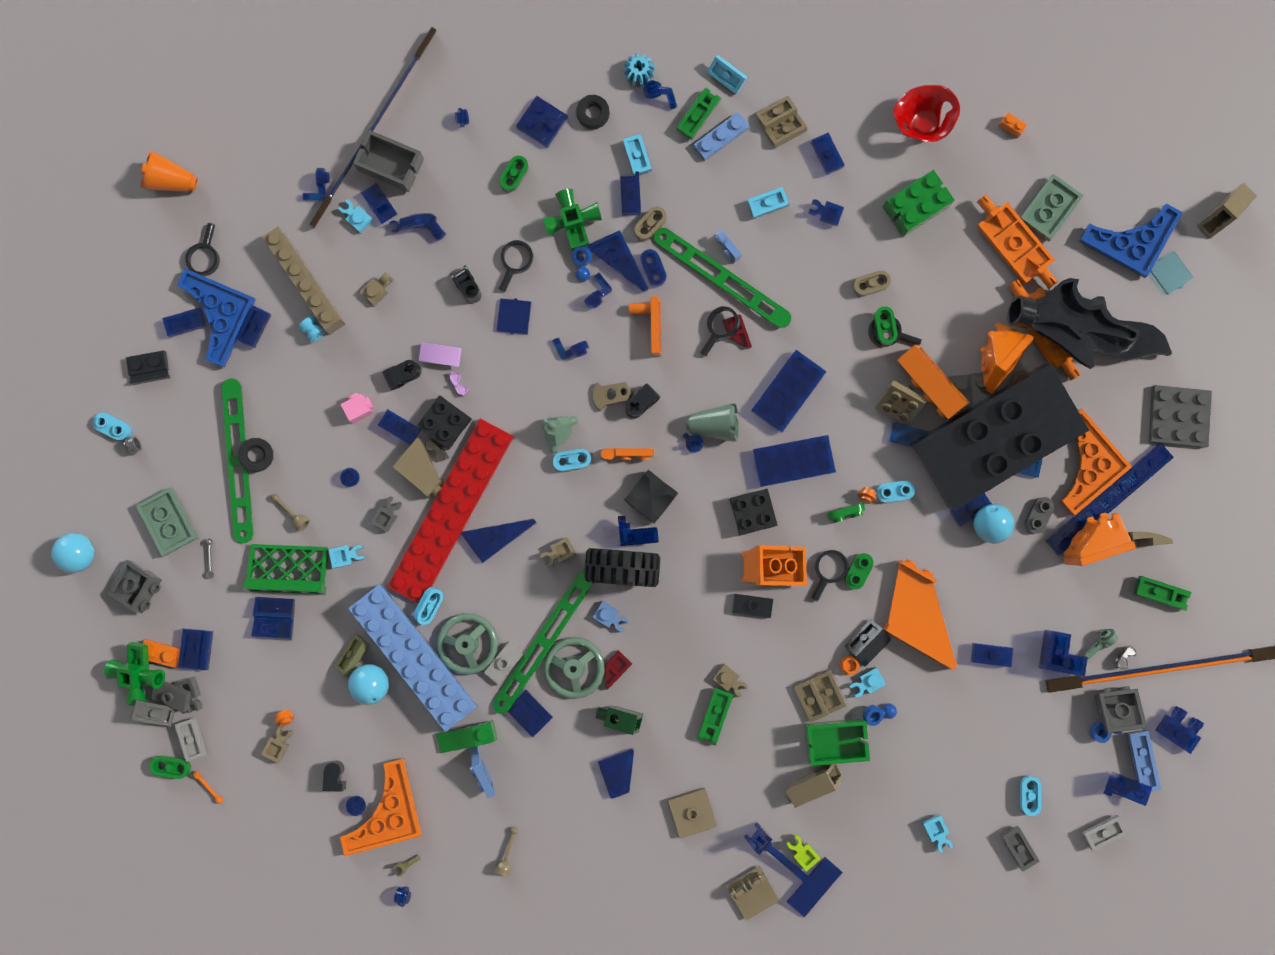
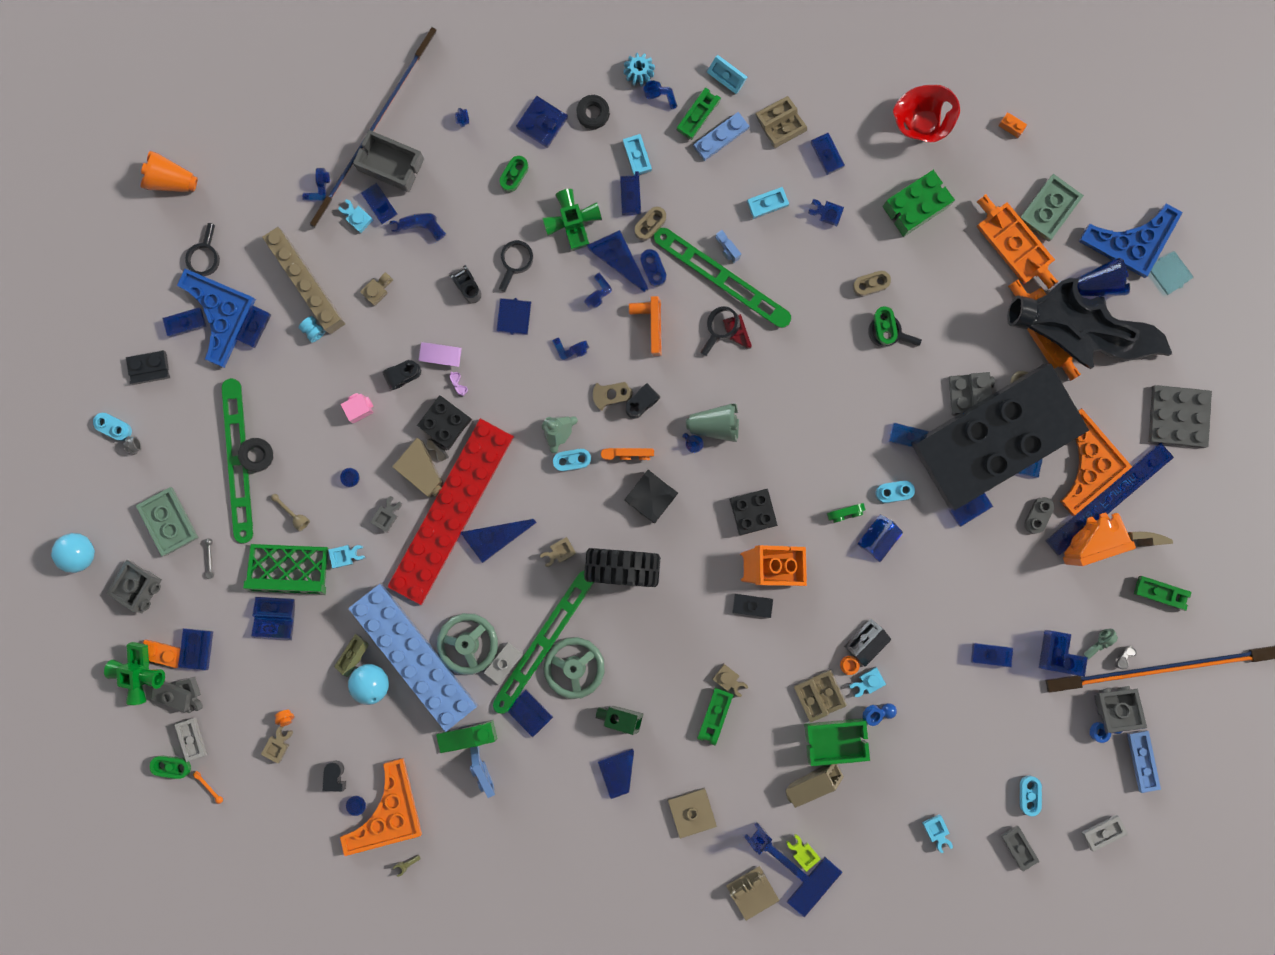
(152, 713): dark grey plate -> none
(399, 427): clear blue plate -> none
(402, 896): clear blue plate -> none
(428, 605): medium azure plate -> none
(503, 867): dark tan hinge -> none
(582, 273): blue plate -> none
(607, 615): medium blue plate -> none
(615, 668): dark red tile -> none
(636, 536): clear blue bracket -> none
(788, 391): clear blue plate -> none
(794, 461): clear blue plate -> none
(823, 582): black piece -> none
(859, 571): green plate -> none
(867, 495): orange plate -> none
(880, 537): none -> clear blue panel
(904, 400): dark tan plate -> none
(917, 616): orange piece -> none
(933, 382): orange brick -> none
(994, 523): medium azure piece -> none
(1002, 354): orange piece -> none
(1105, 280): none -> clear blue cone
(1127, 788): clear blue bracket -> none
(1177, 733): clear blue plate -> none
(1227, 210): dark tan slope -> none

